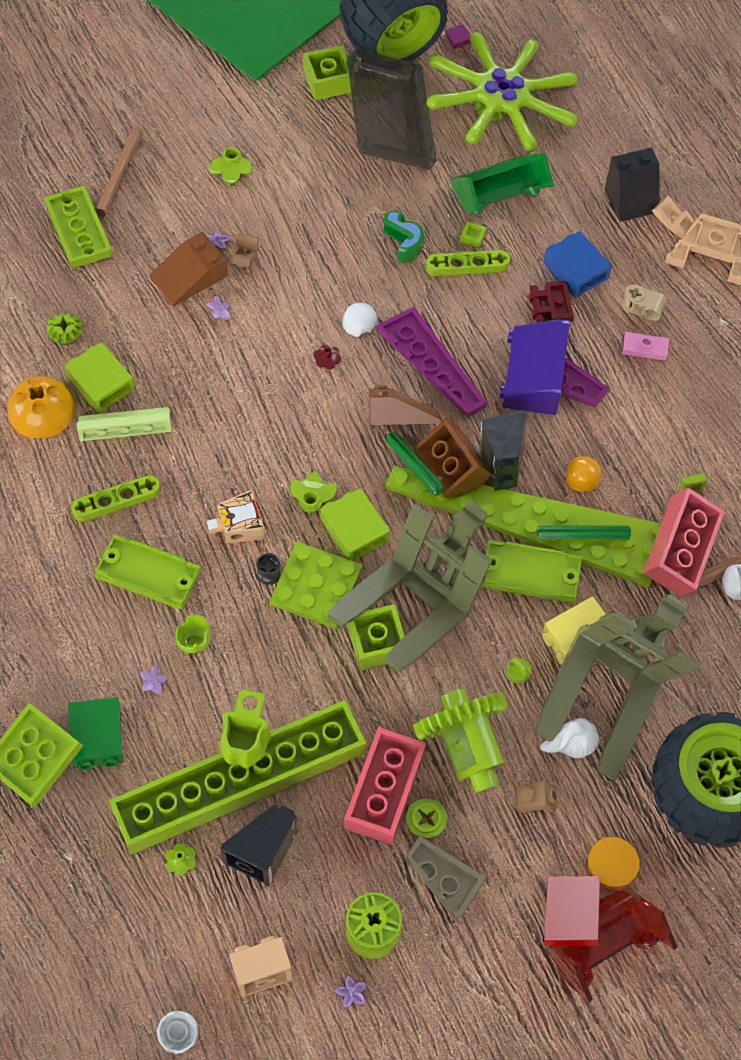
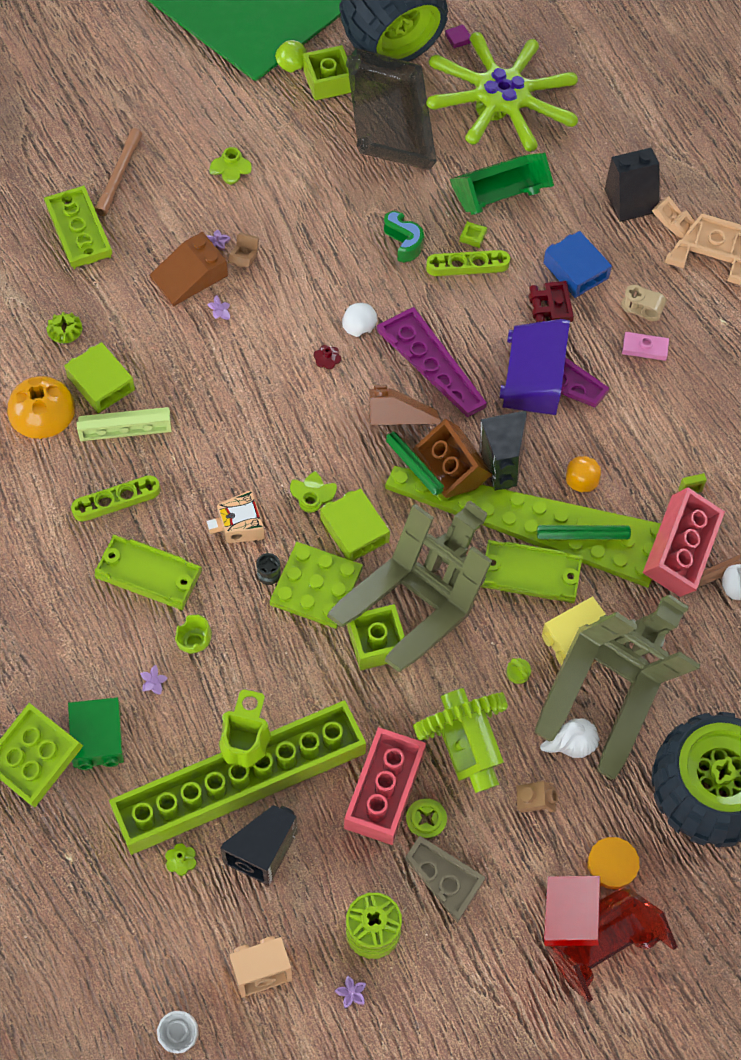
(290, 55): none -> lime hair

